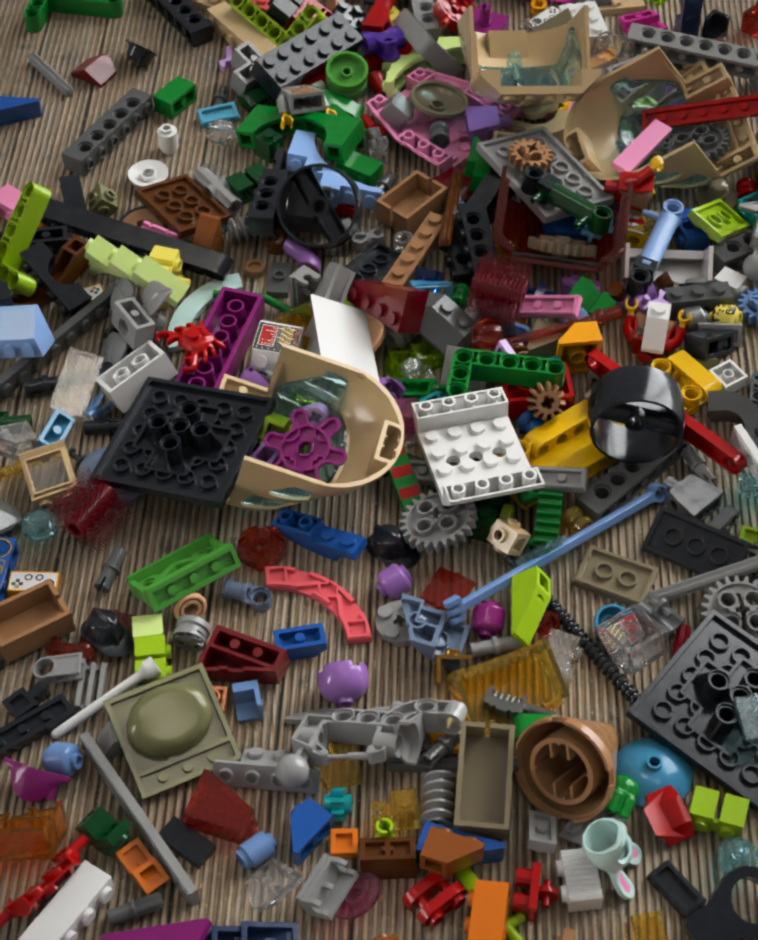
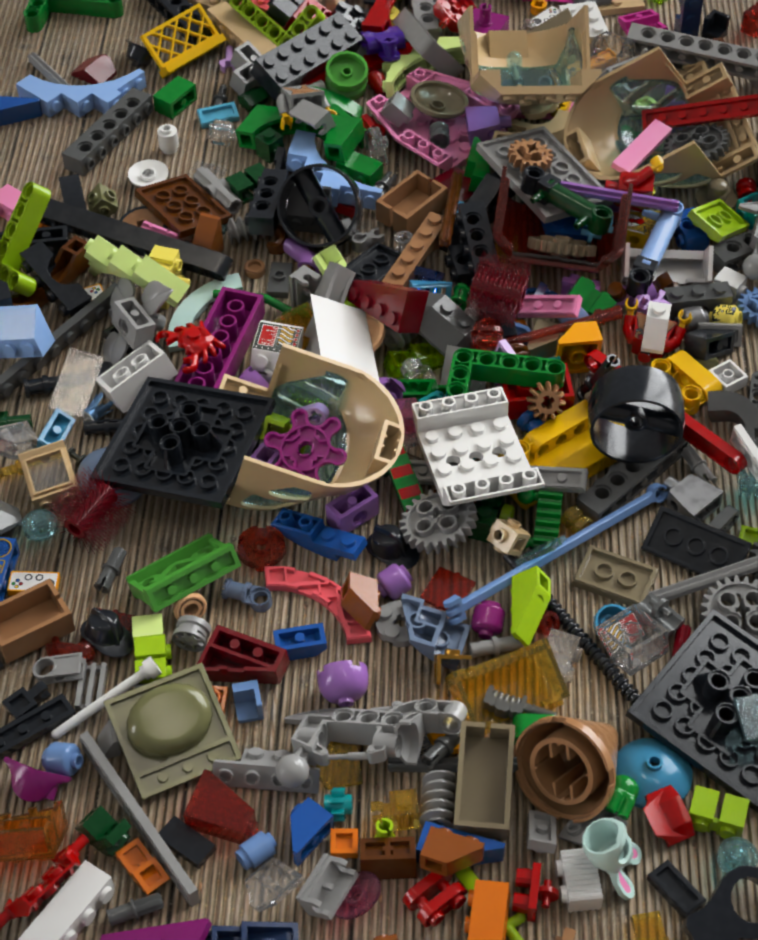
(79, 98): none -> light blue arch
(194, 51): none -> yellow fence
(313, 115): none -> light grey hinge
(325, 256): none -> yellowish green panel
(352, 509): none -> medium lavender brick
(361, 599): none -> dark orange slope
(589, 382): none -> black pin
(615, 196): none -> medium lavender axle

